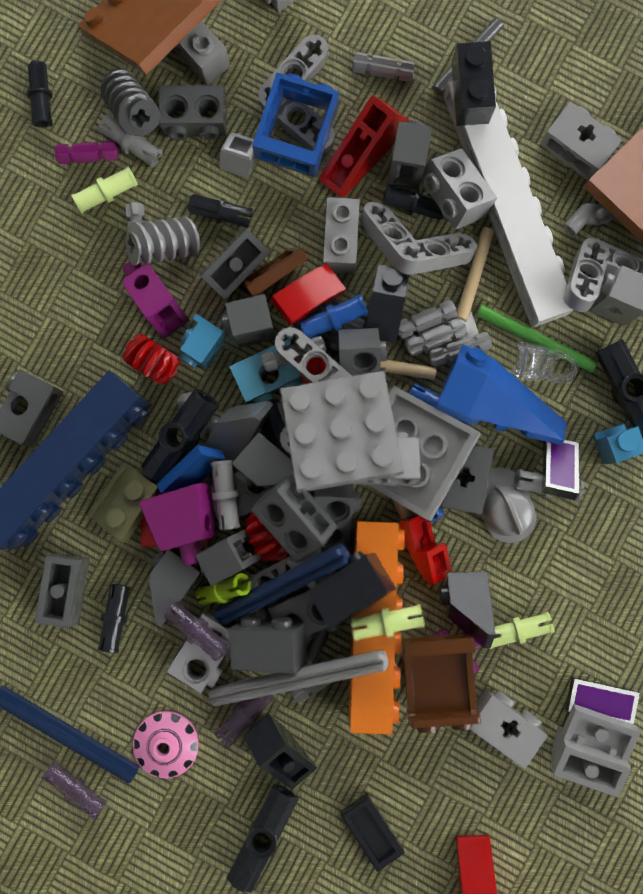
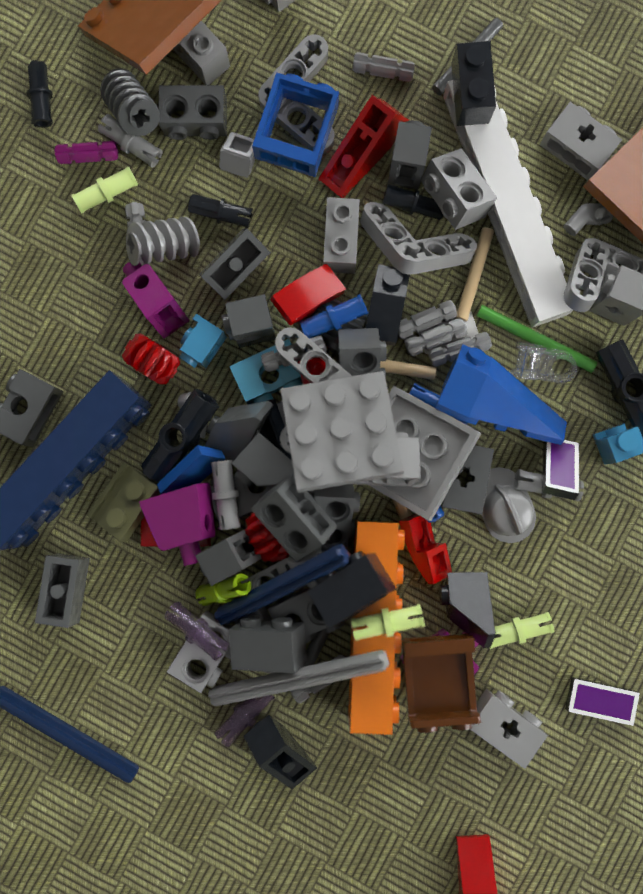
(74, 790): clear purple pin -> none
(114, 618): black pin -> none
(170, 582): dark grey slope -> none
(177, 733): bright pink dish -> none
(255, 854): black piece -> none
(273, 271): reddish brown tile -> none
(372, 832): black tile -> none
(594, 750): light grey brick -> none

